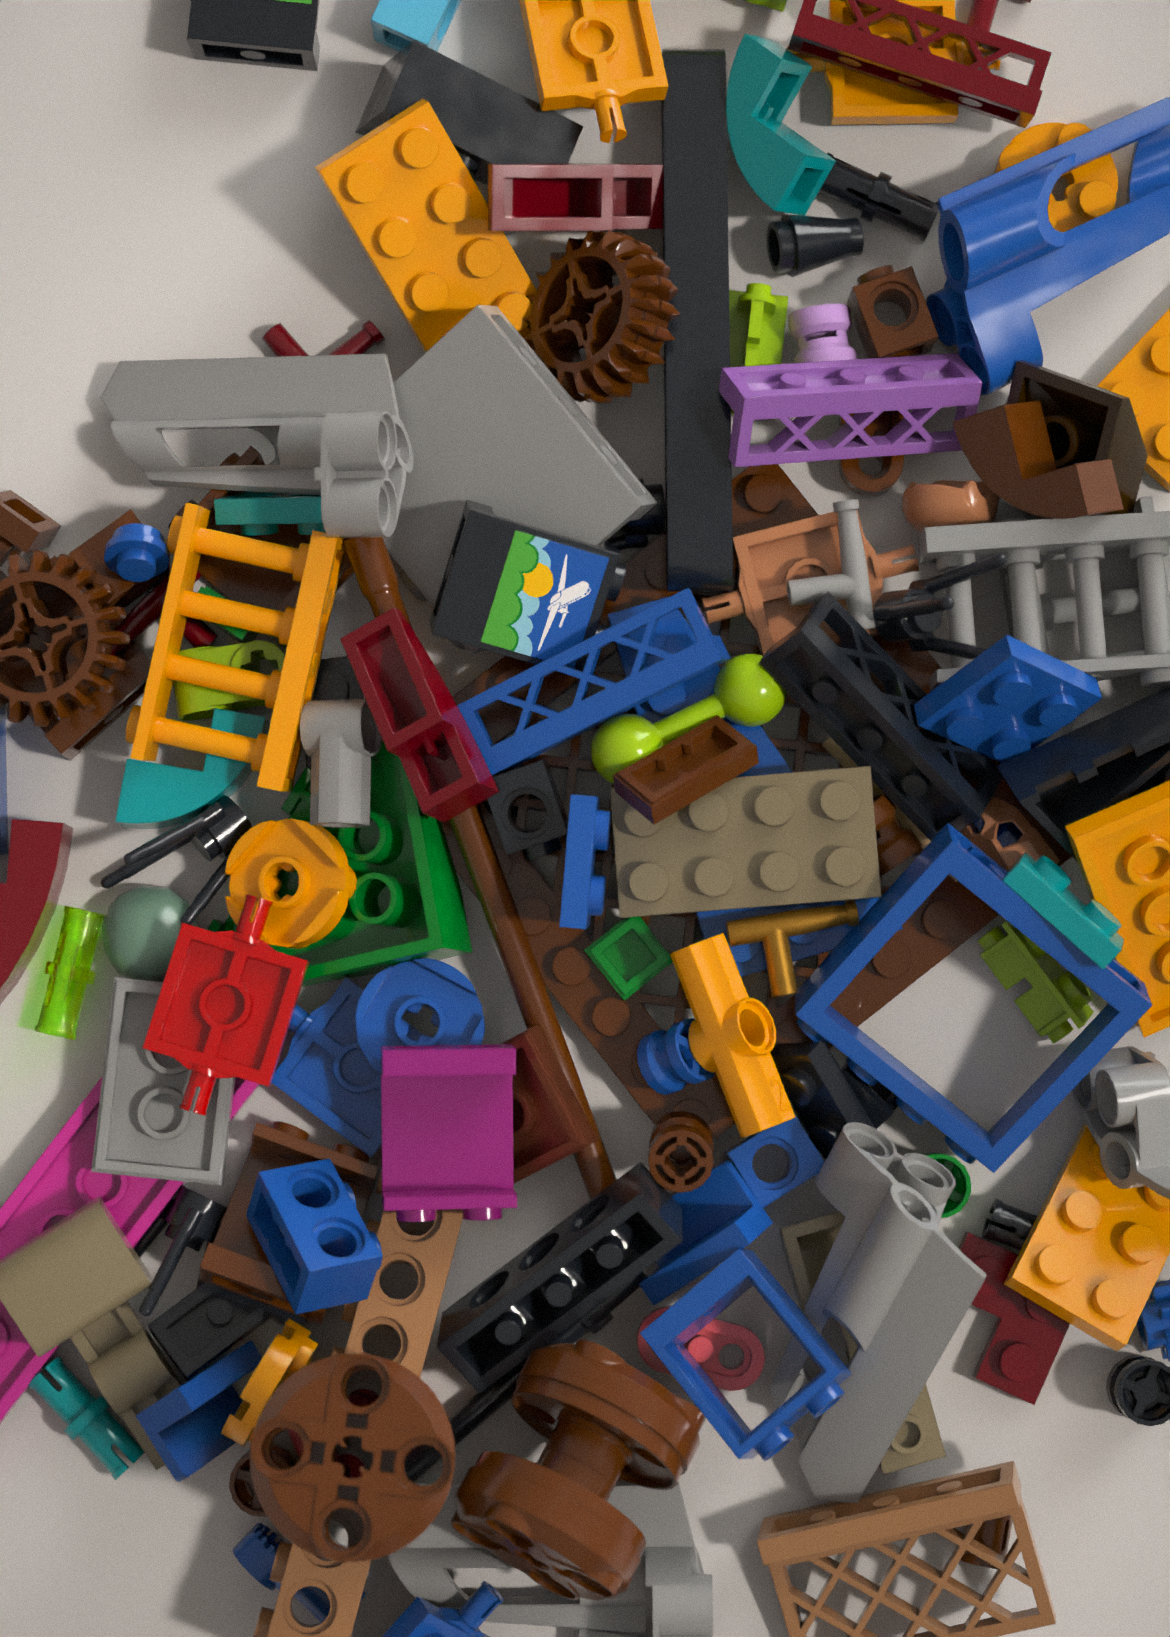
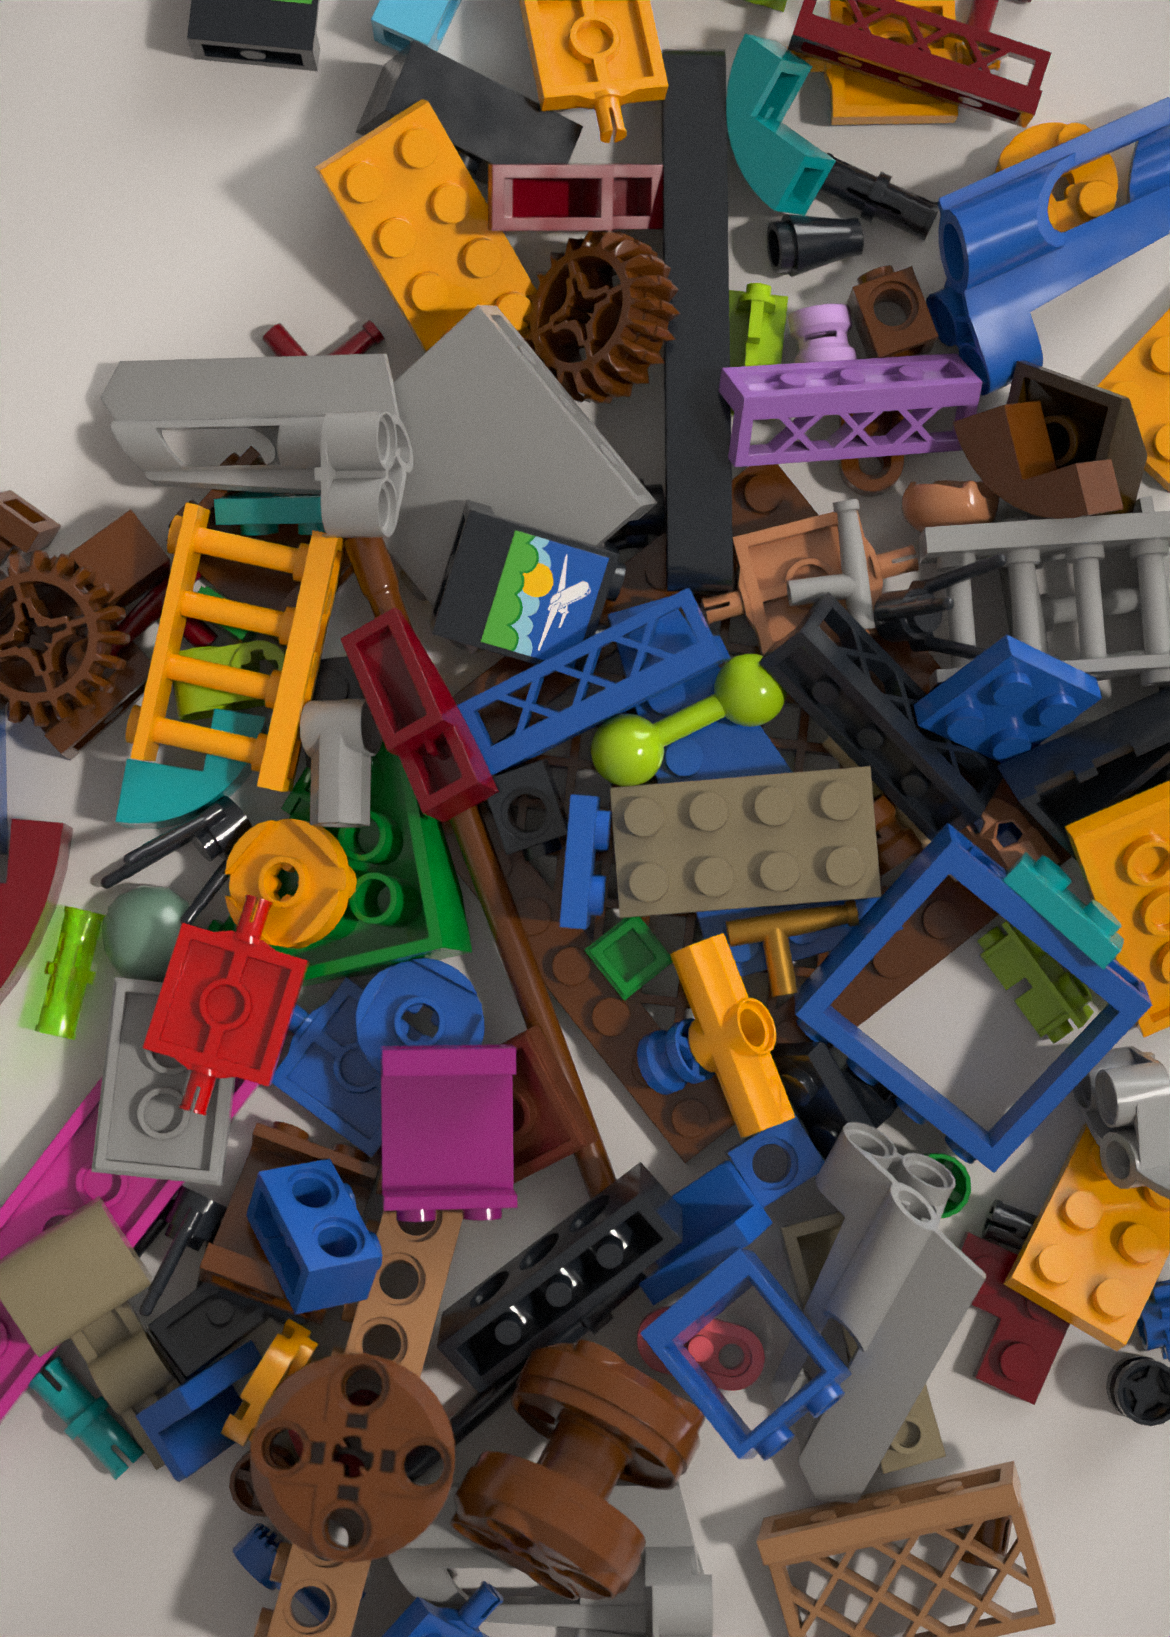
(137, 552): blue plate -> none
(681, 1137): reddish brown wheel -> none
(685, 769): reddish brown plate -> none

